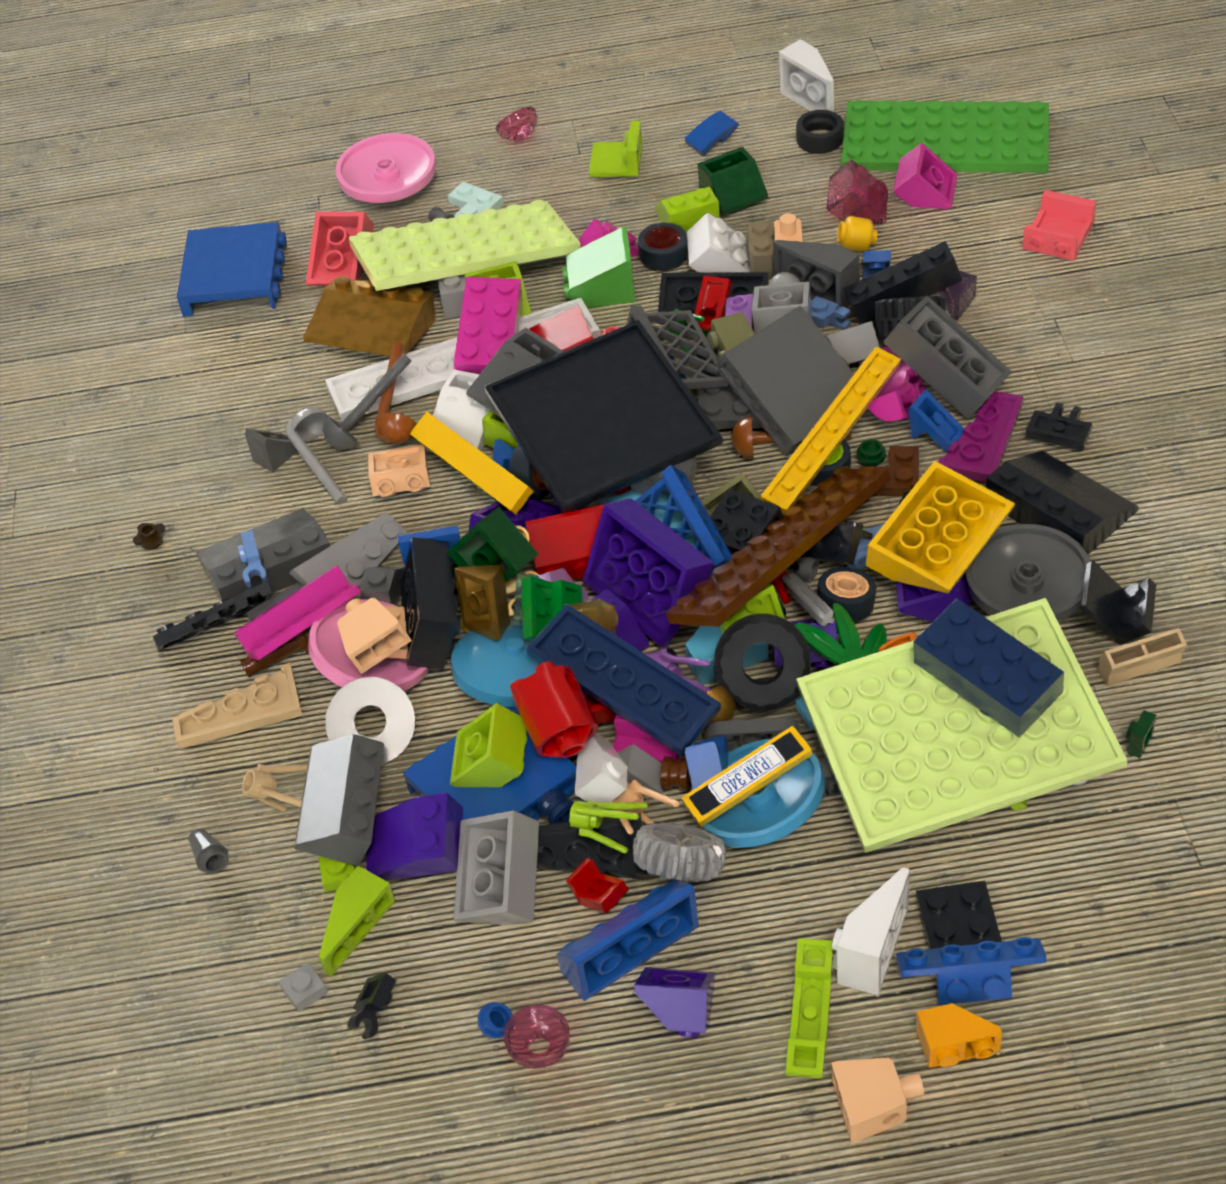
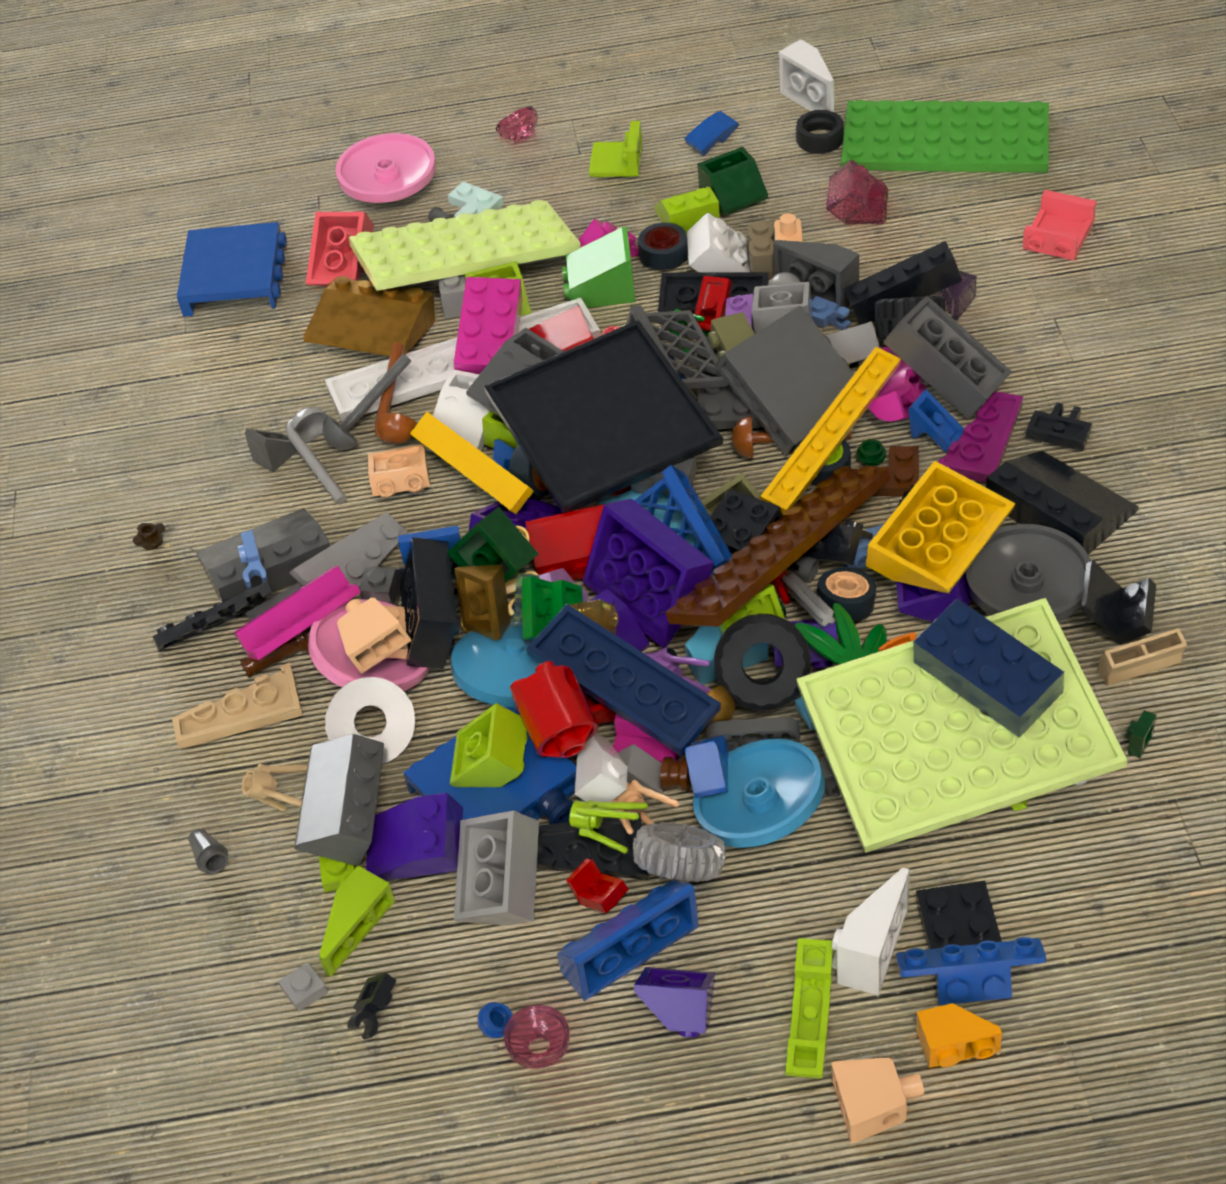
(747, 776): tile -> none
(856, 234): yellow head -> none
(875, 261): blue slope -> none
(925, 180): dark pink slope -> none

